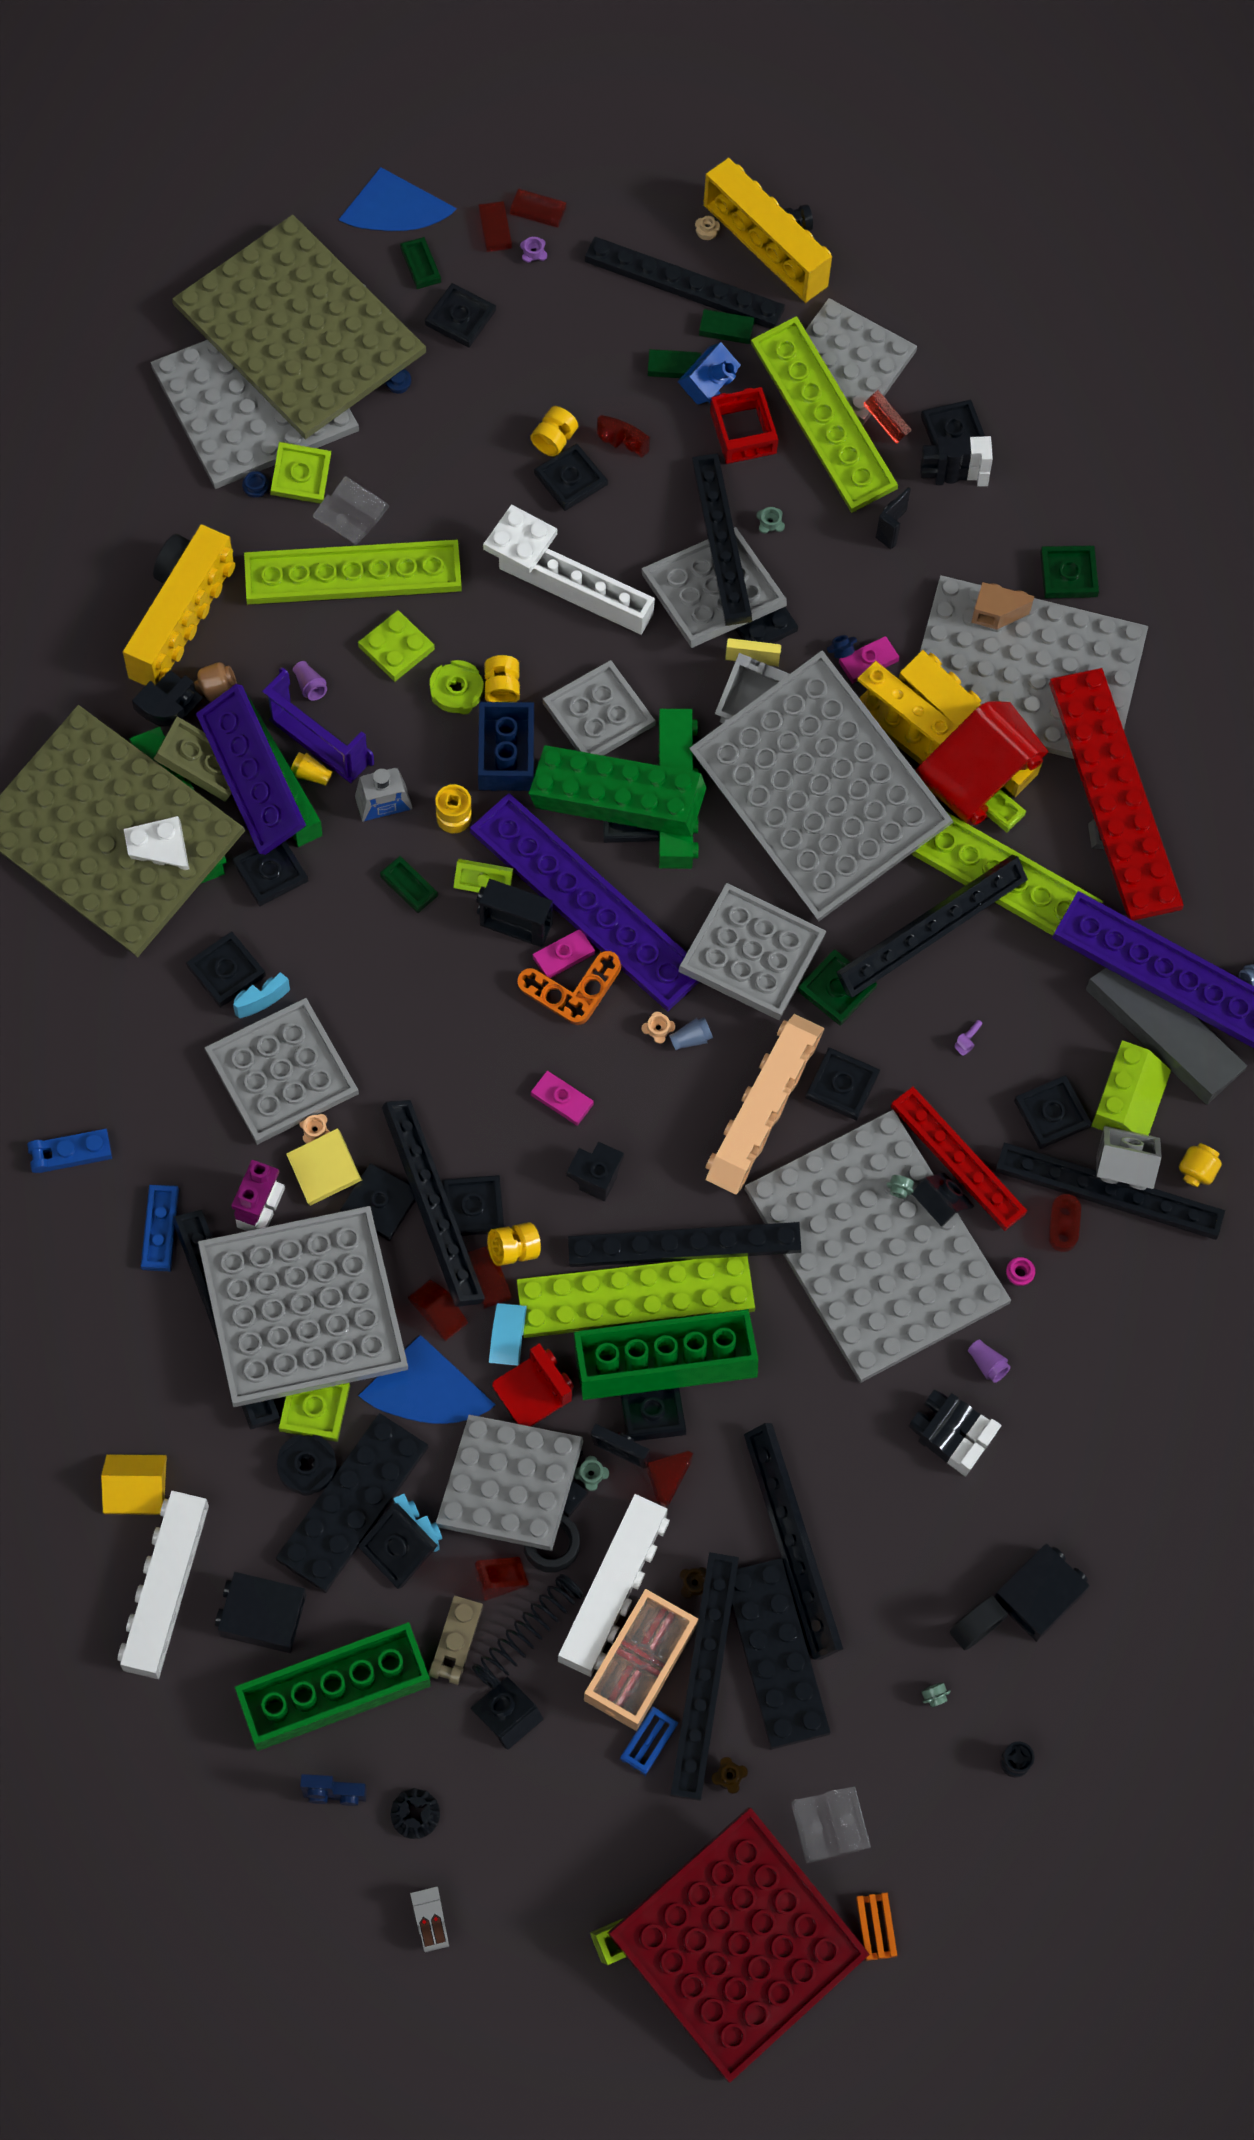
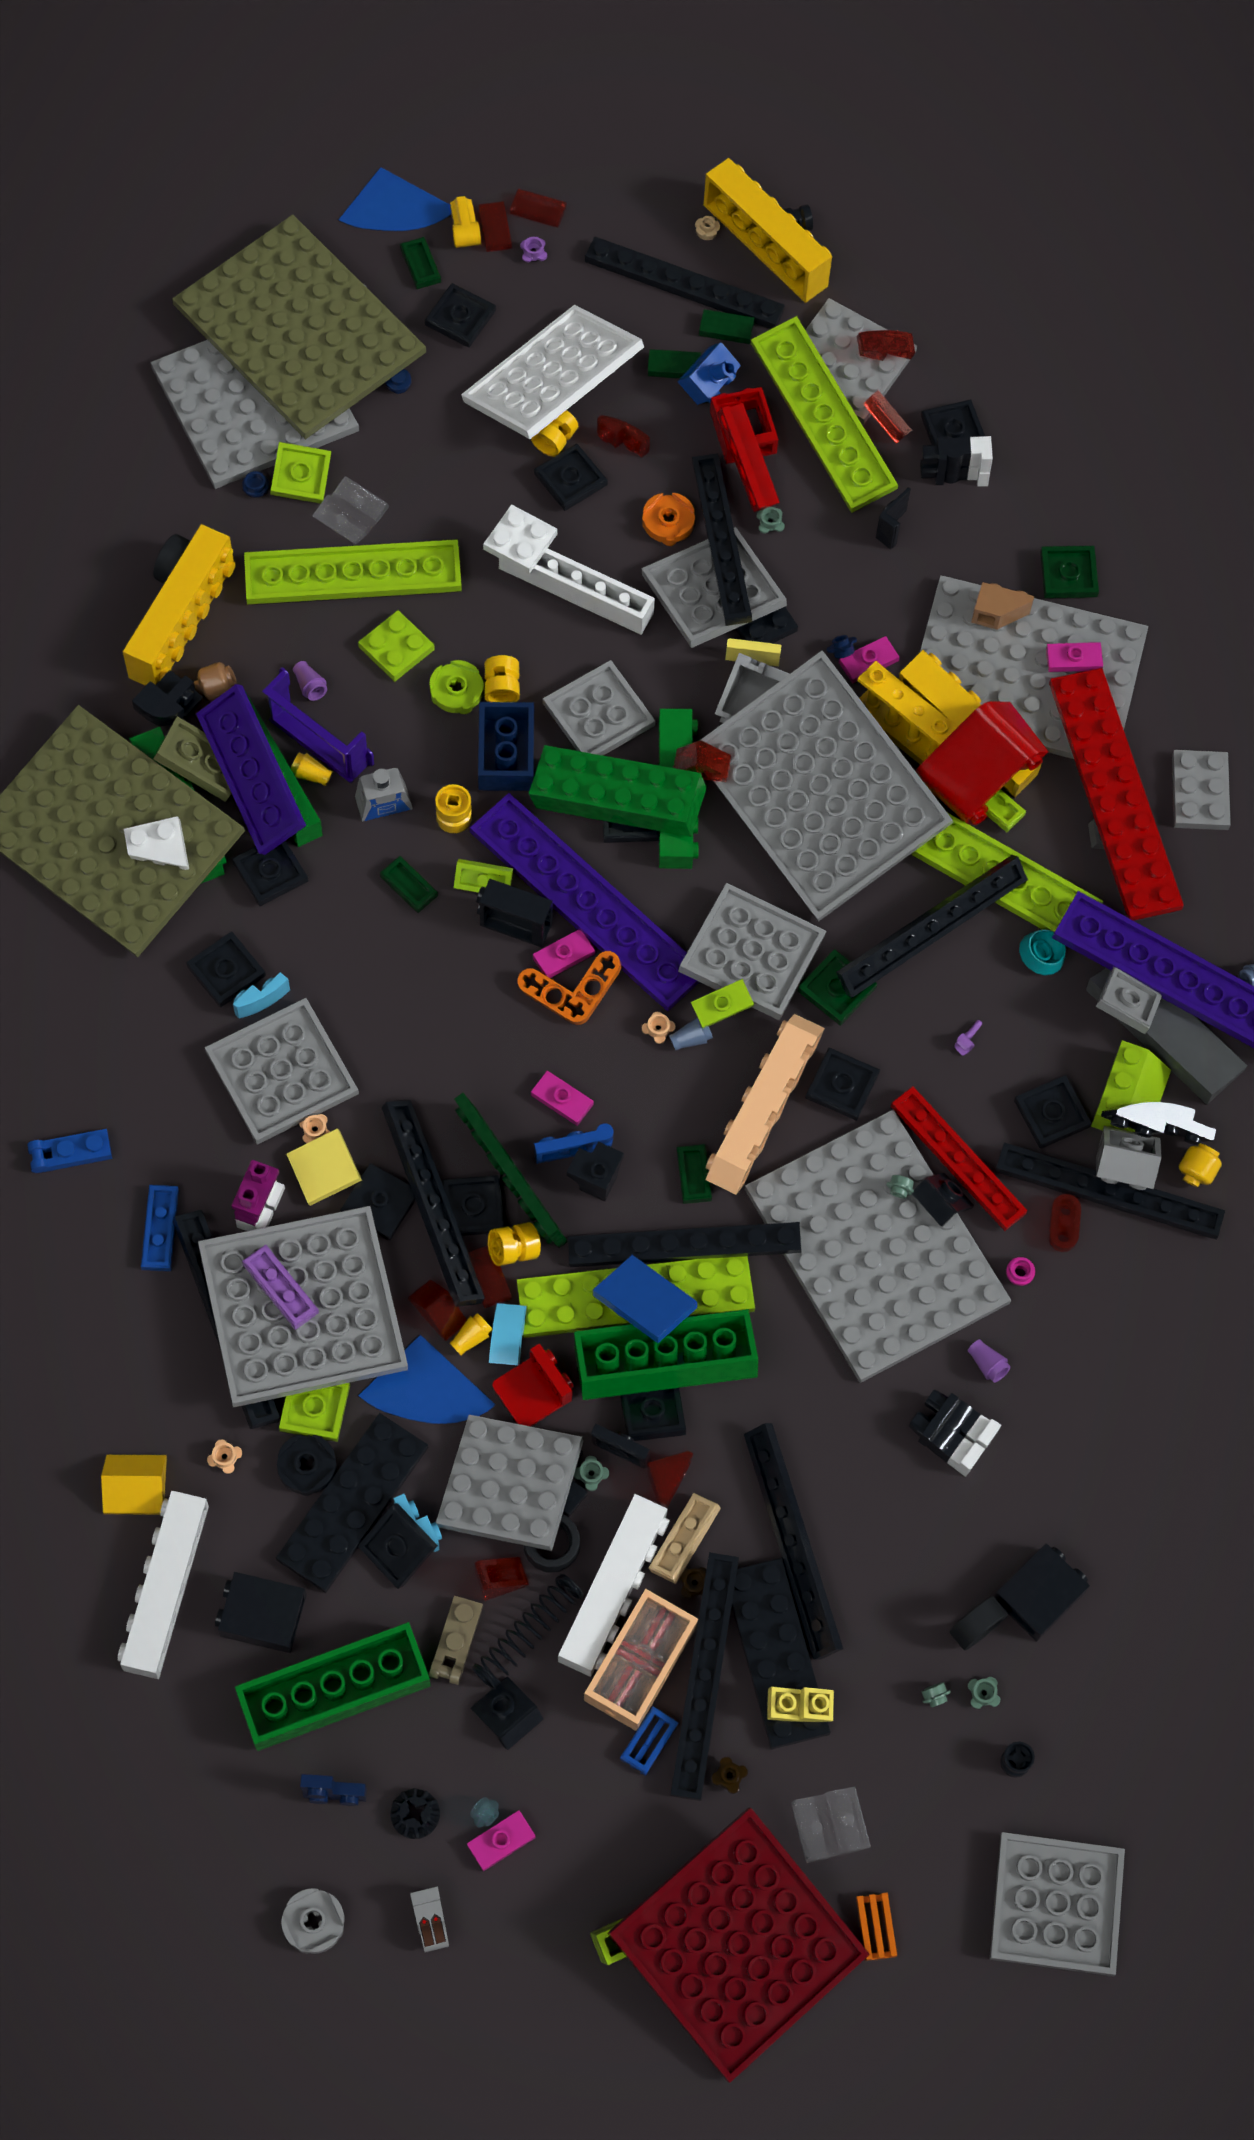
(221, 1448): none -> light nougat plate
(280, 1287): none -> medium lavender tile
(320, 1904): none -> light grey plate
(465, 228): none -> yellow piece
(471, 1334): none -> yellow cone
(485, 1812): none -> clear light blue plate
(501, 1840): none -> dark pink plate
(513, 1179): none -> dark green plate
(552, 371): none -> white plate
(553, 1149): none -> blue plate
(645, 1298): none -> blue tile
(668, 532): none -> orange plate
(684, 1538): none -> tan tile
(693, 1174): none -> dark green tile
(704, 759): none -> clear red slope
(722, 1003): none -> lime plate
(748, 457): none -> red fence
(800, 1705): none -> light yellow slope
(883, 342): none -> clear red slope
(989, 1686): none -> sand green plate
(1035, 947): none -> teal hat
(1057, 1904): none -> light grey plate
(1074, 657): none -> dark pink plate
(1129, 1000): none -> light grey plate
(1159, 1118): none -> slope
(1201, 790): none -> light grey plate

